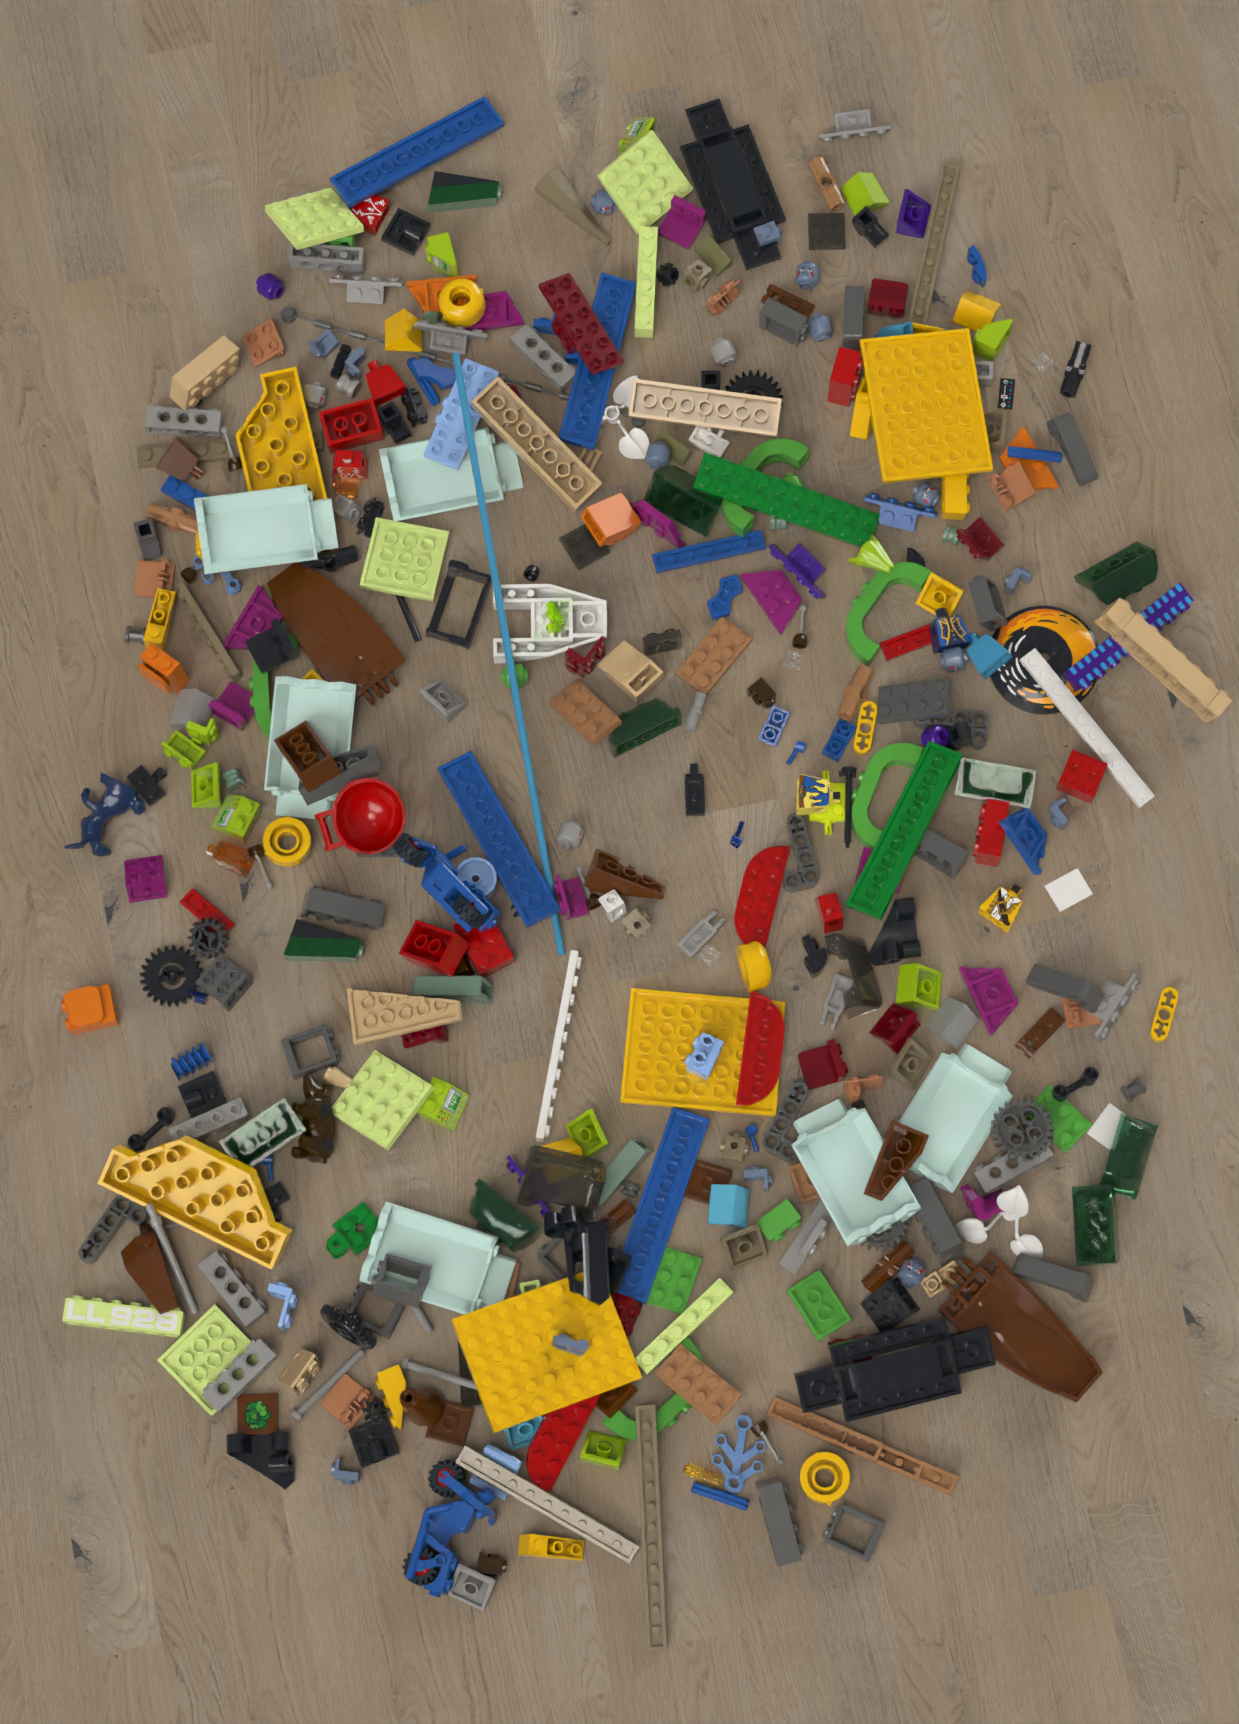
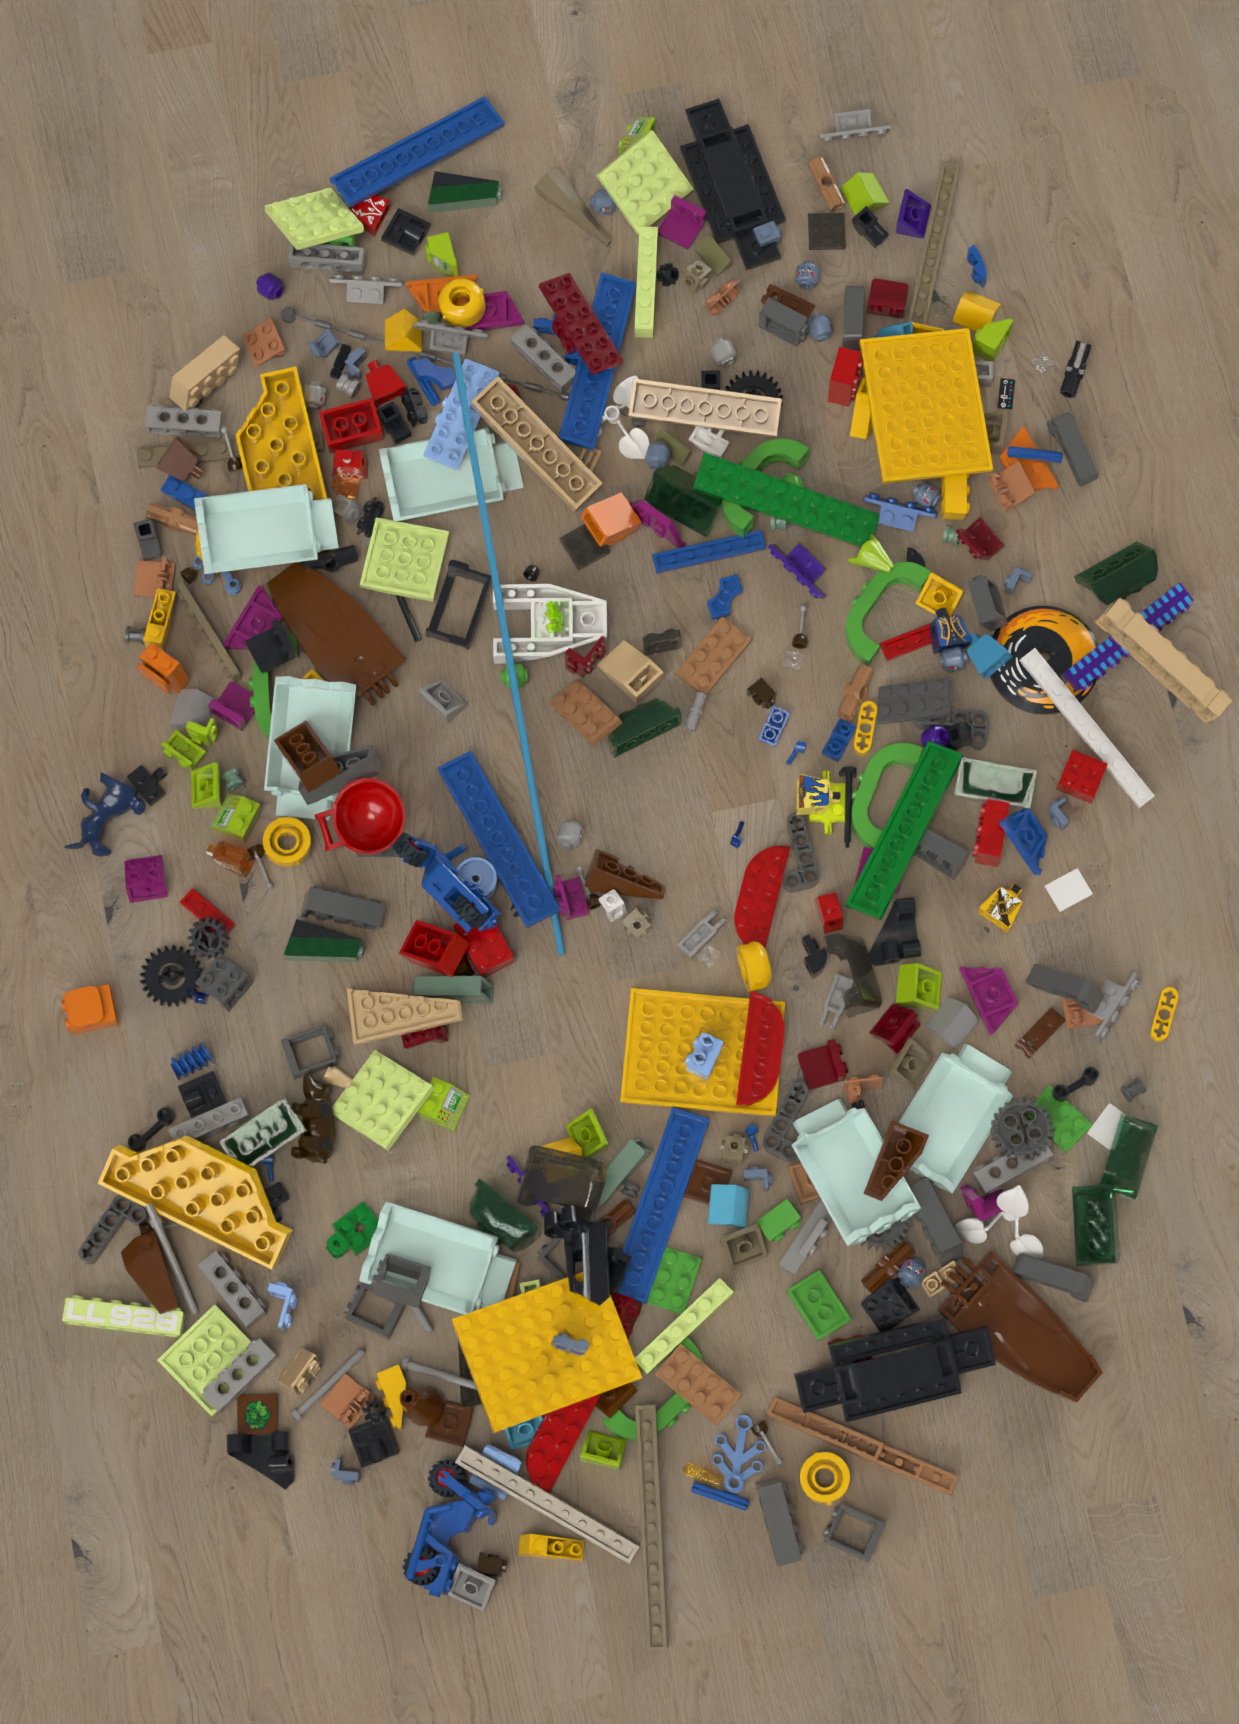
(348, 1327): black gear -> none
(557, 1054): white plate -> none
(694, 792): black hinge -> none
(774, 595): magenta wing -> none

